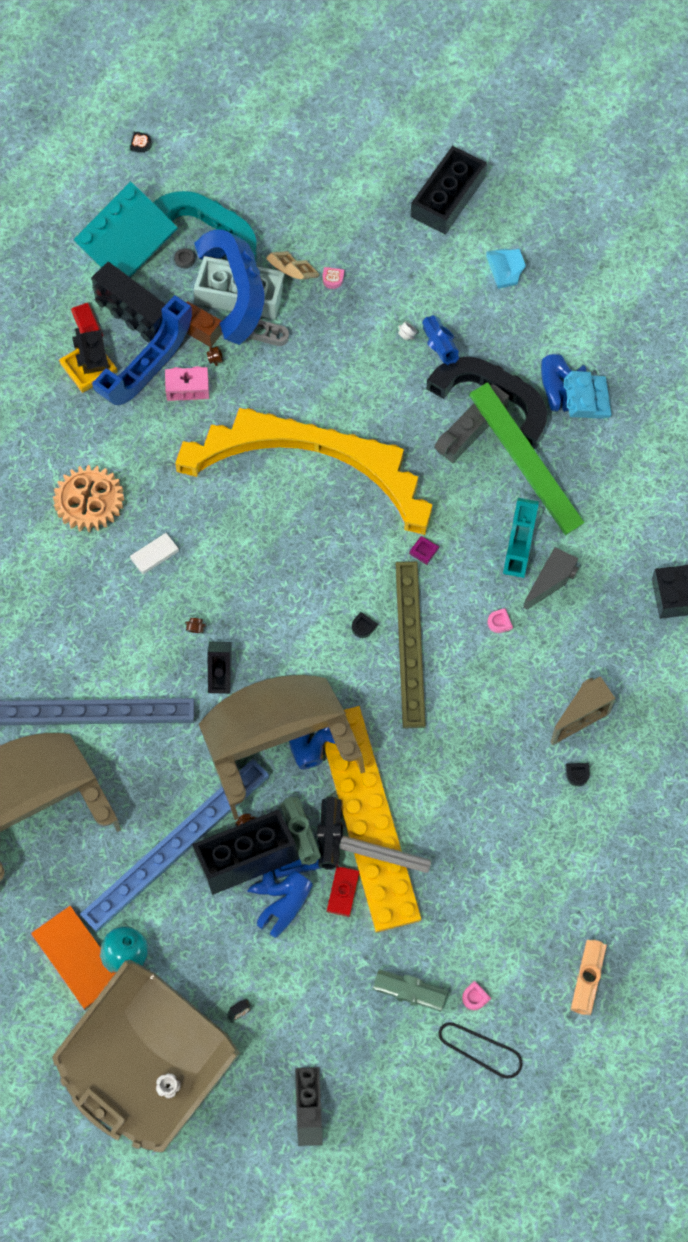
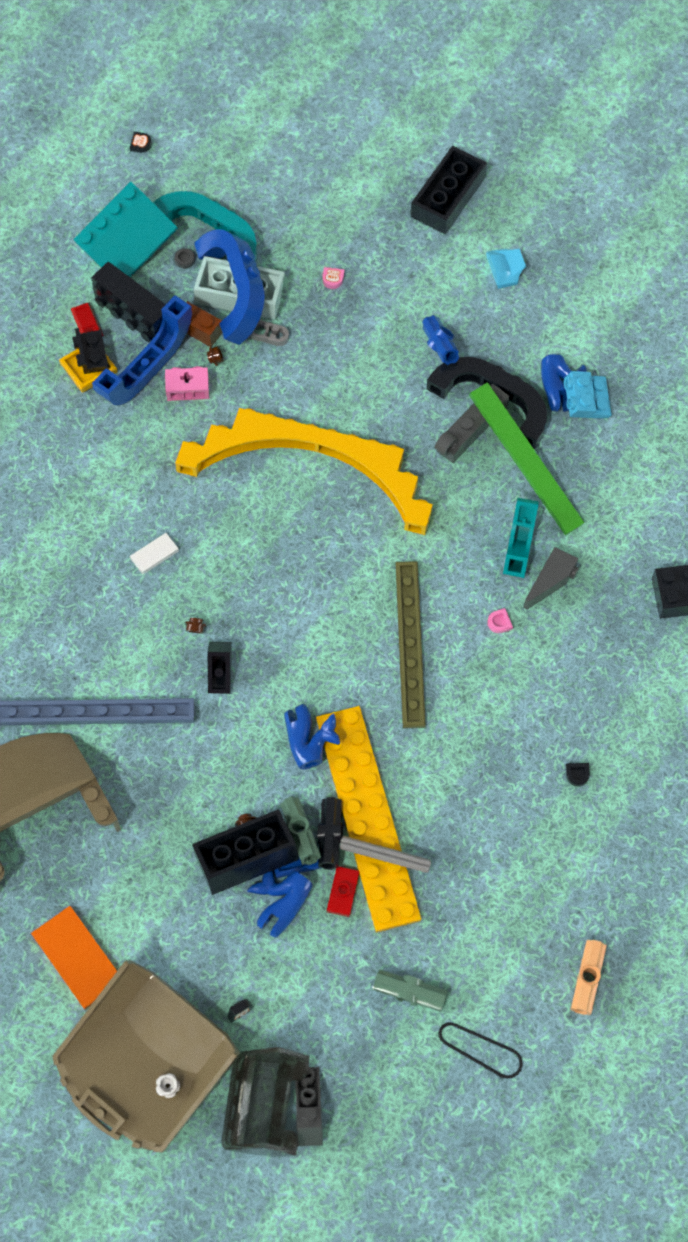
(69, 494): light nougat gear -> none
(121, 945): teal cylinder -> none
(168, 851): medium blue plate -> none
(260, 1102): none -> clear smoke windscreen
(269, 716): dark tan windscreen -> none
(287, 264): tan slope -> none
(363, 626): black tile -> none
(407, 331): white plate -> none
(424, 550): magenta tile -> none
(475, 997): bright pink tile -> none
(588, 706): dark tan slope -> none

